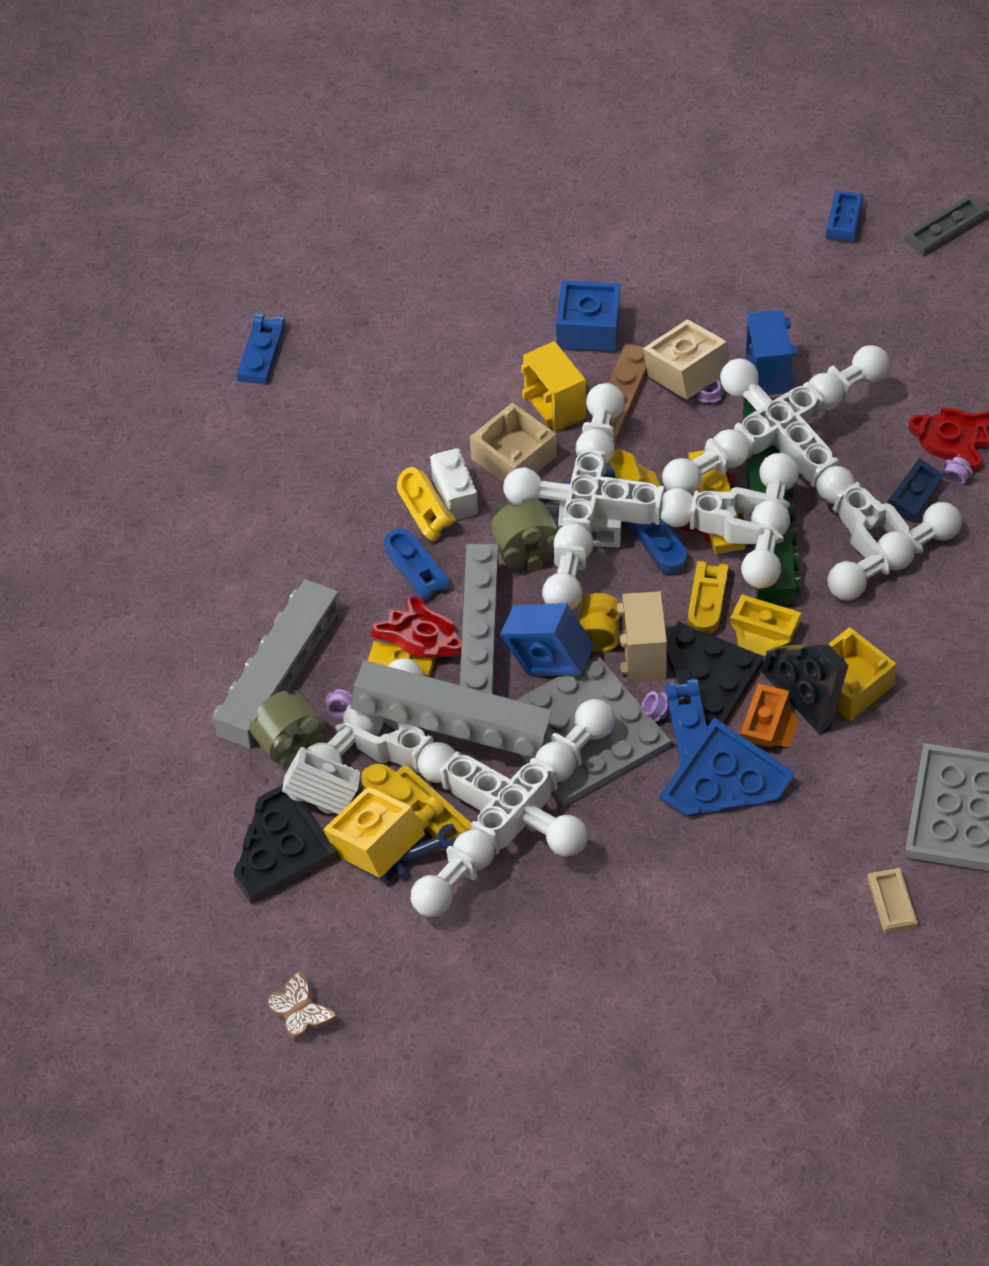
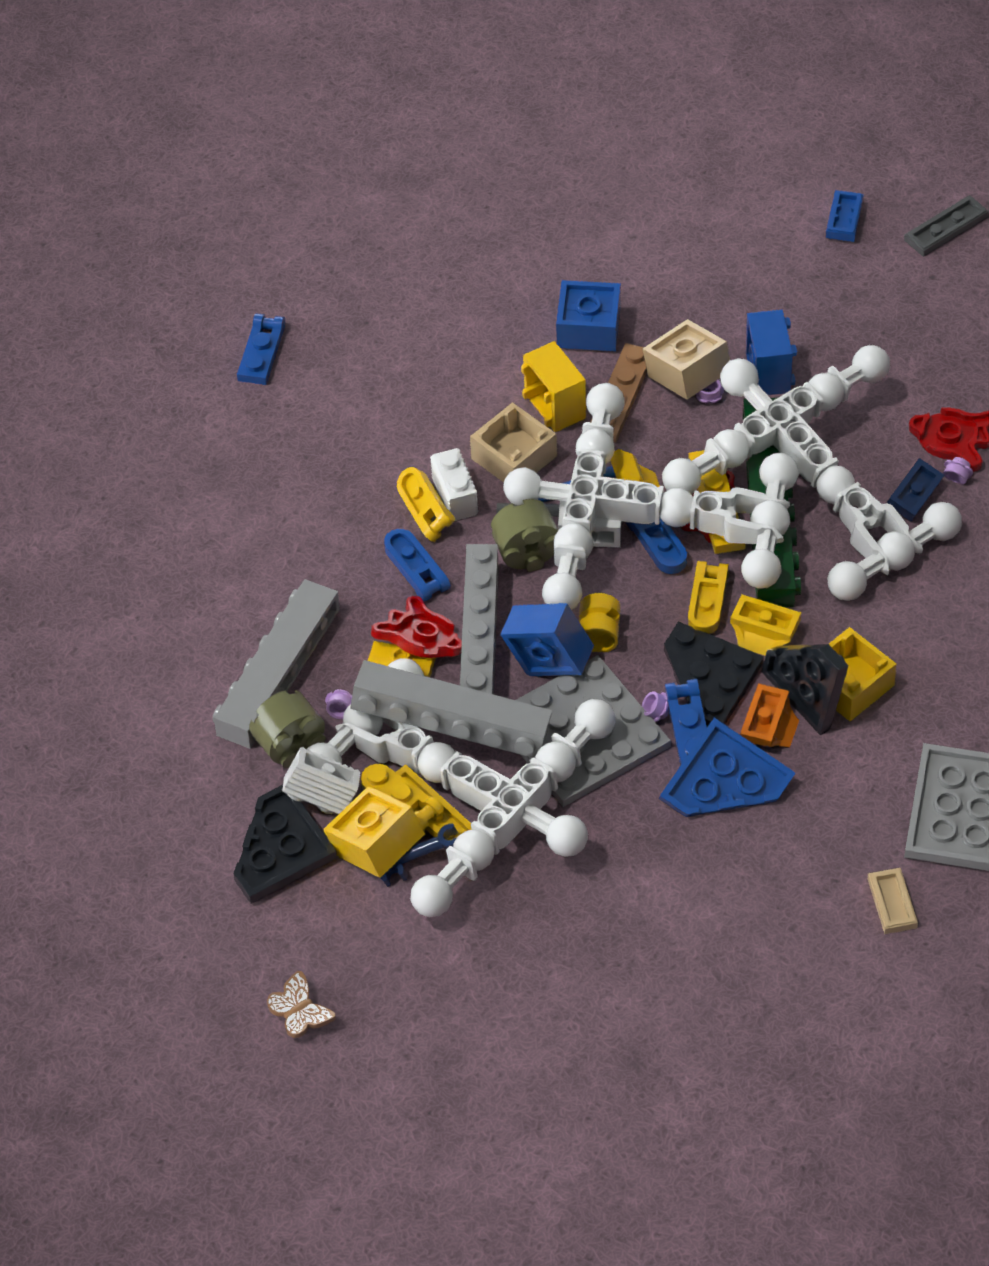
(643, 636): tan container -> none

